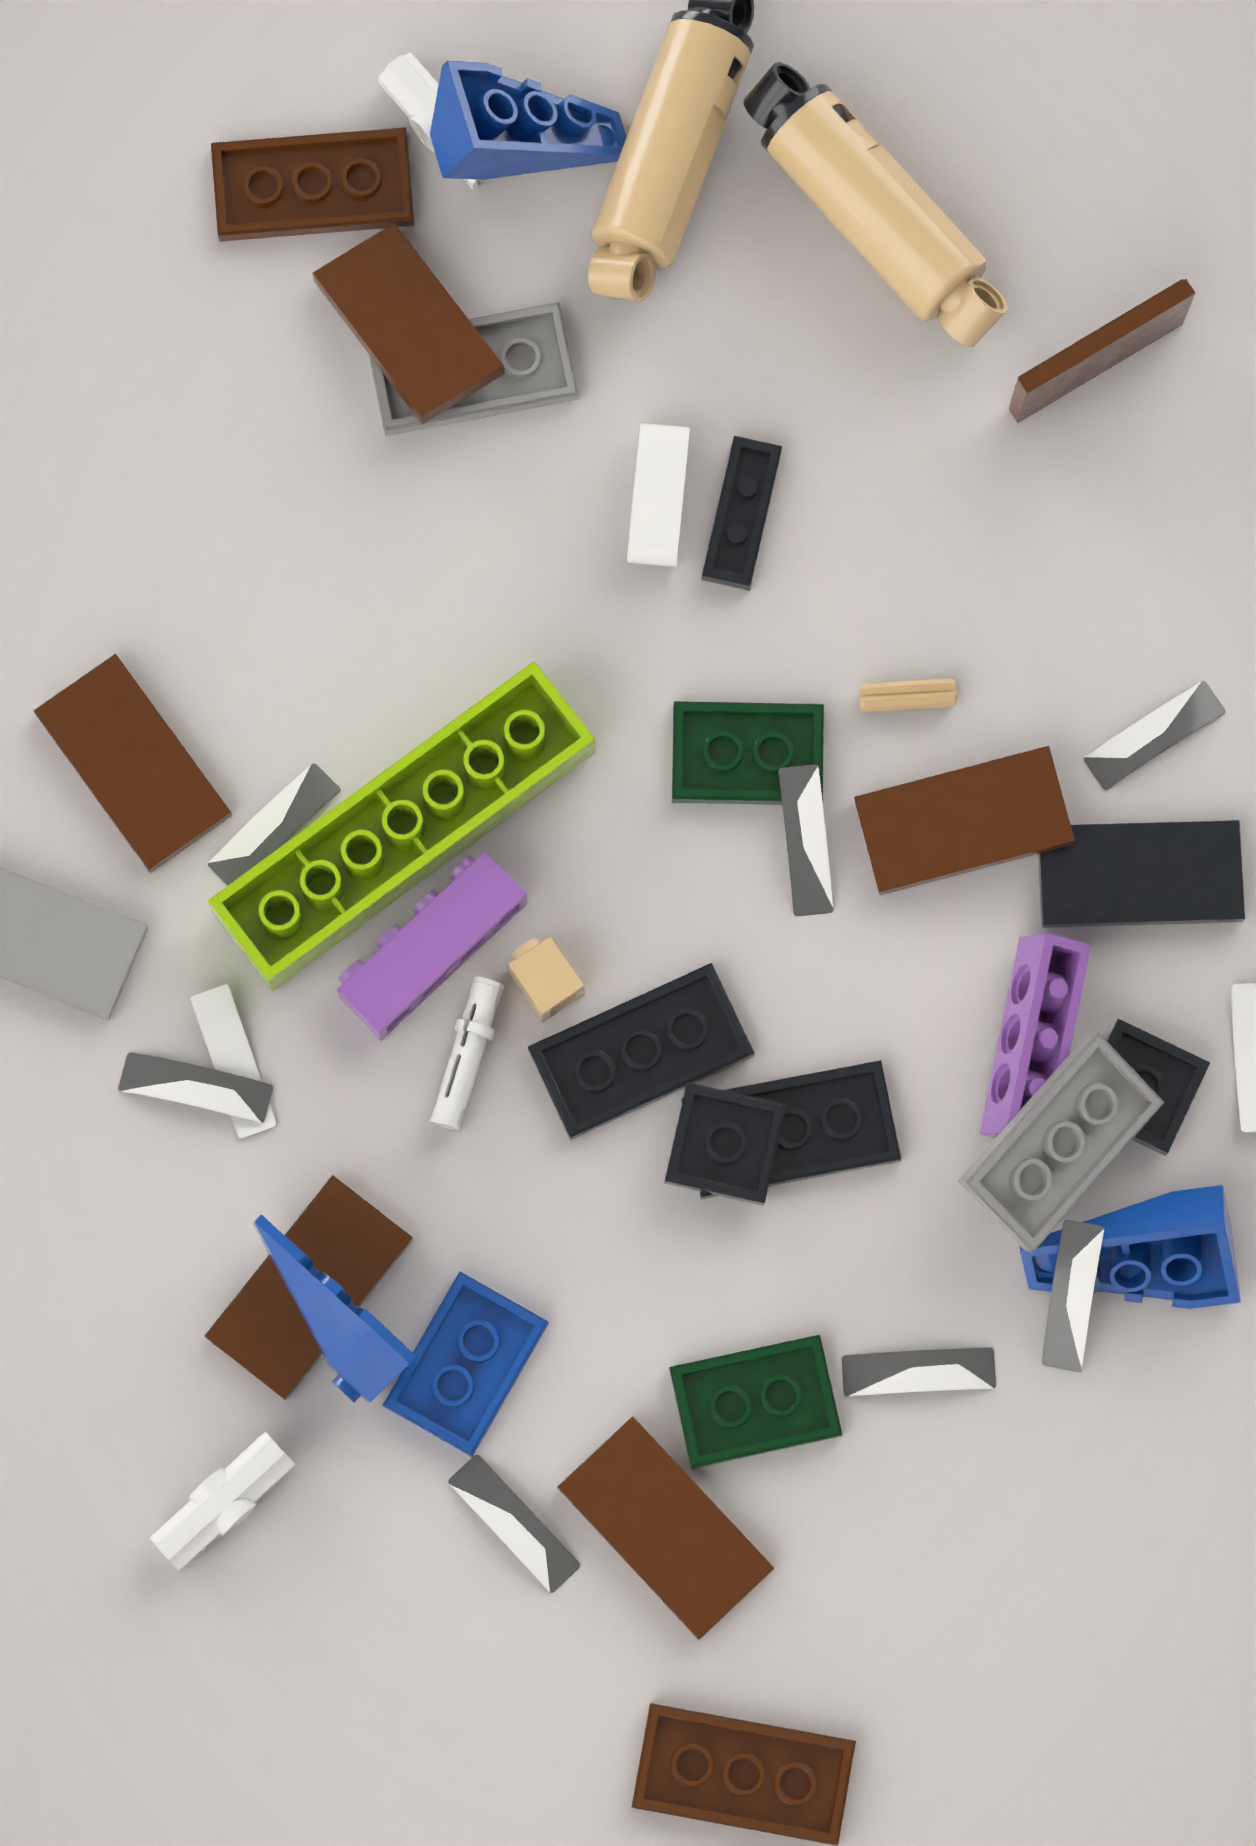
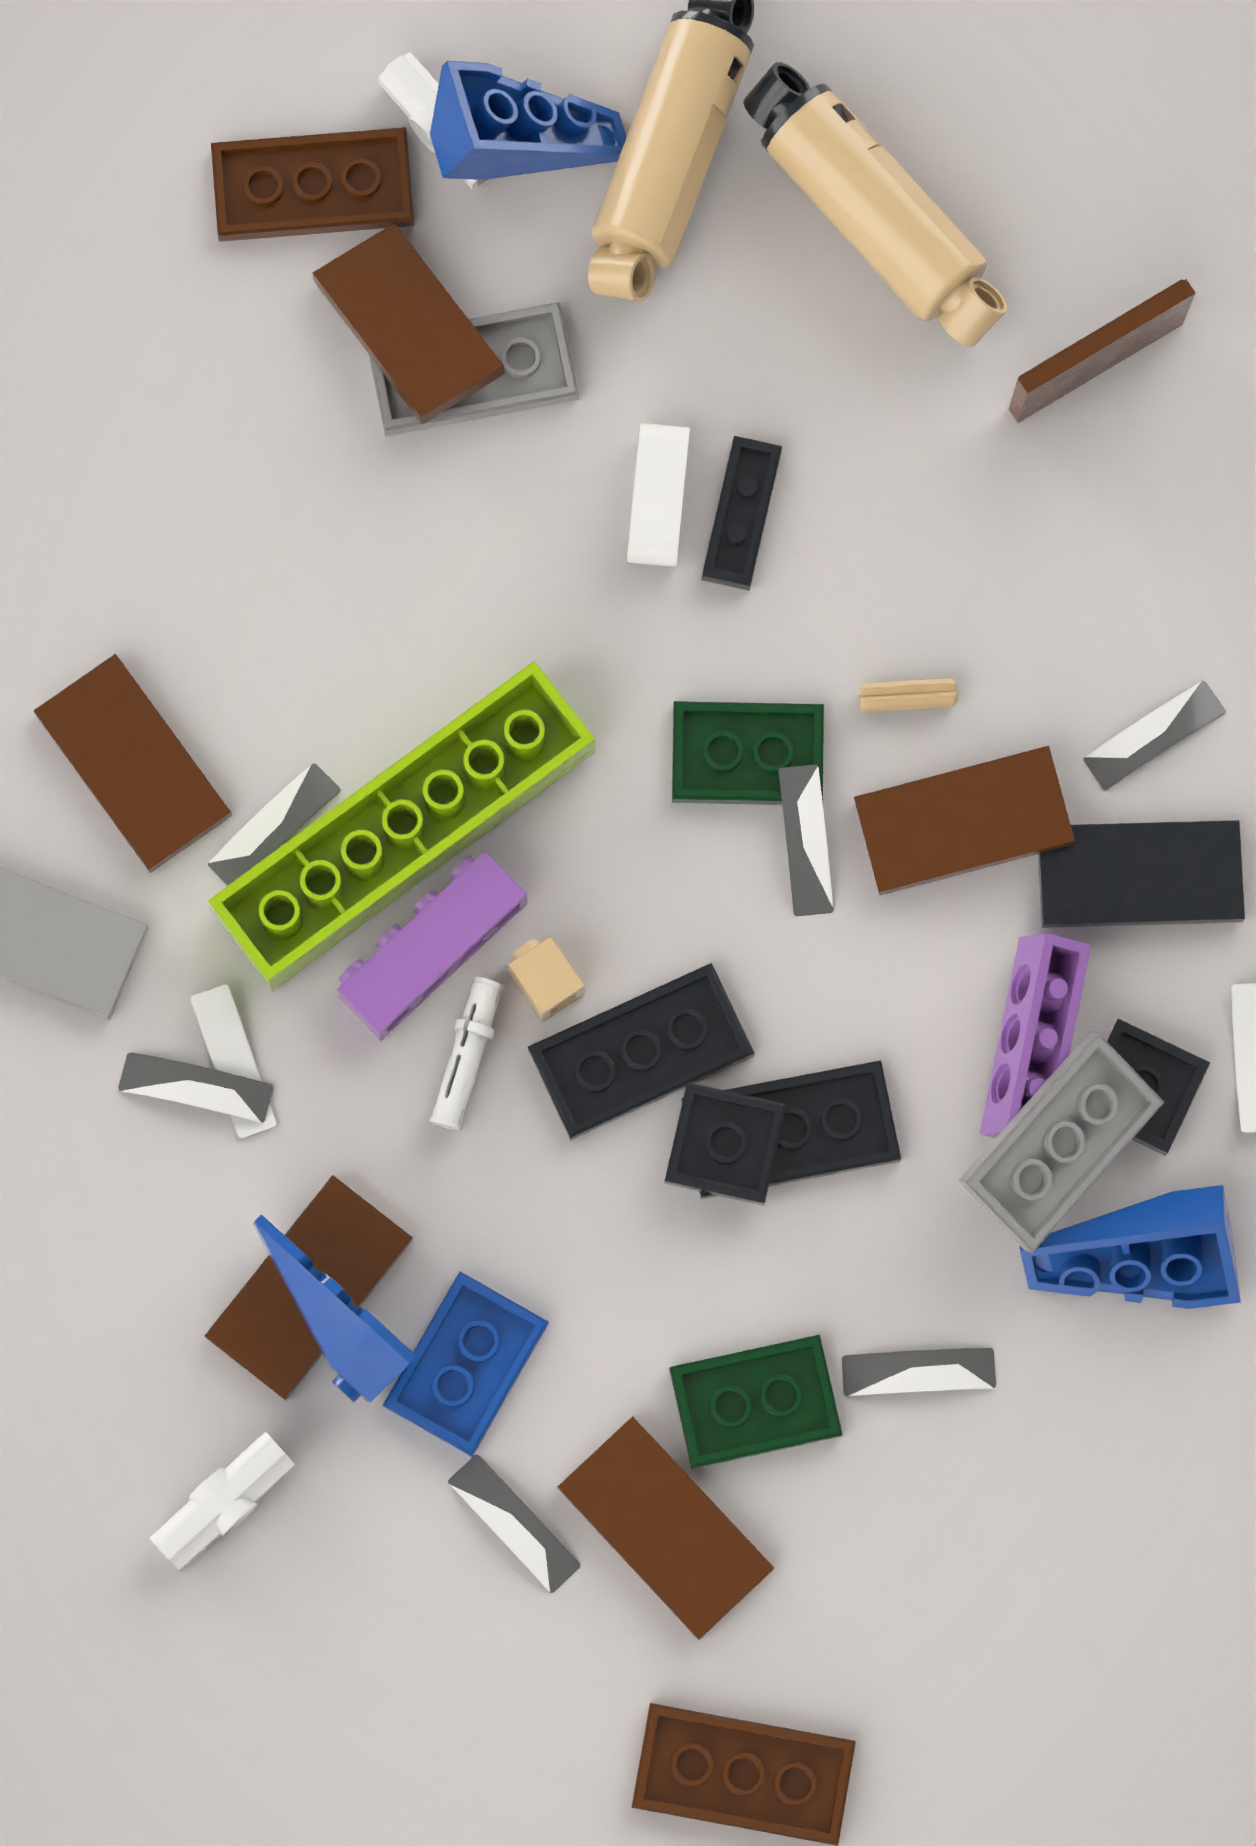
(1072, 1295): sticker -> none

